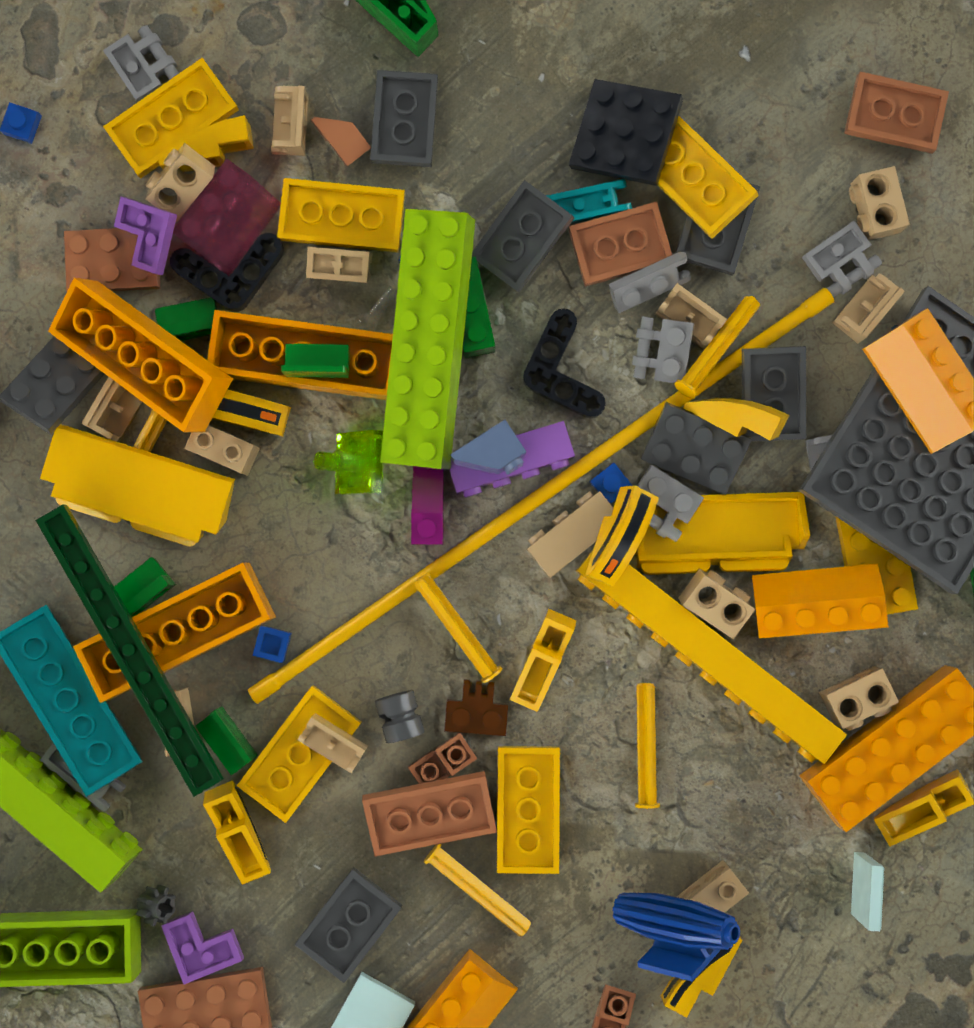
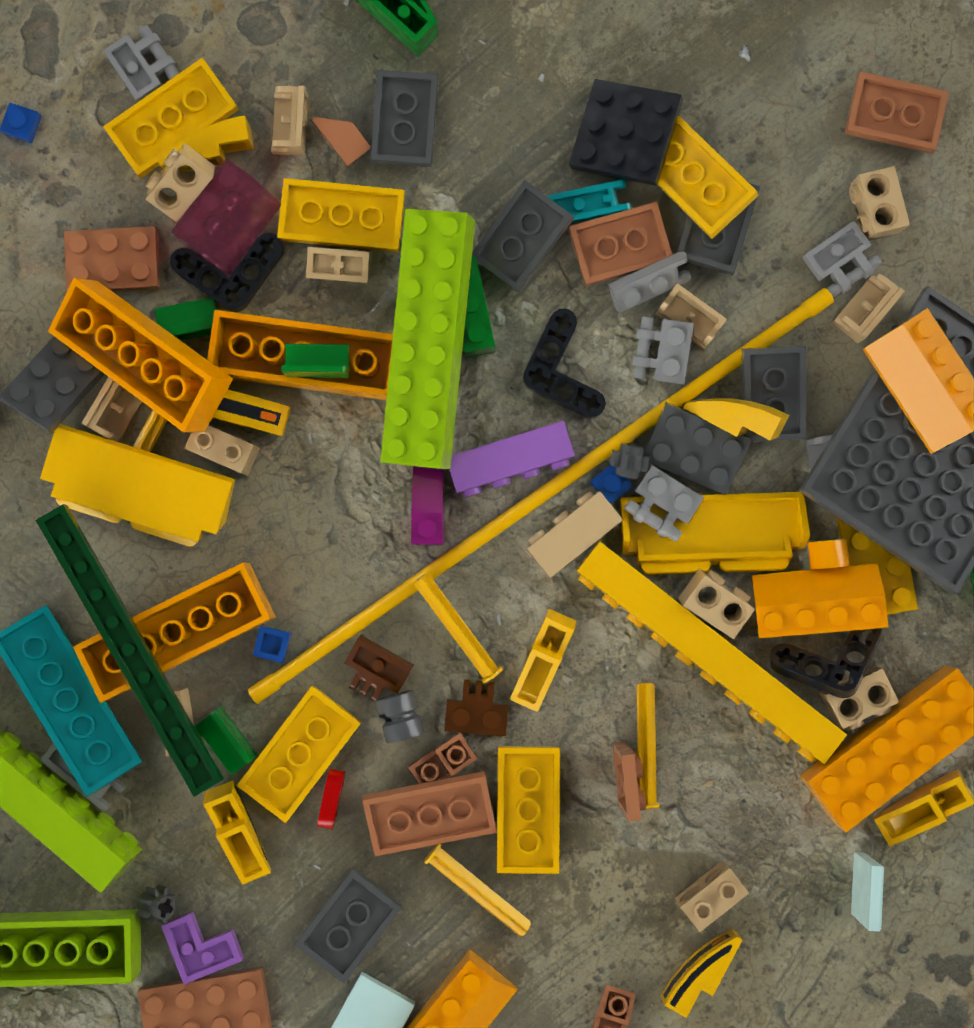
(144, 586): green panel -> none
(153, 229): medium lavender plate -> none
(331, 799): none -> red beam
(332, 743): tan hinge -> none
(355, 462): clear neon green plate -> none
(376, 668): none -> reddish brown hinge
(492, 451): sand blue slope -> none
(621, 534): yellow slope -> none
(627, 770): none -> nougat plate
(629, 461): none -> dark grey gear
(682, 929): blue plate -> none
(717, 347): yellow axle -> none
(828, 554): none -> light orange piece
(832, 671): none -> black beam

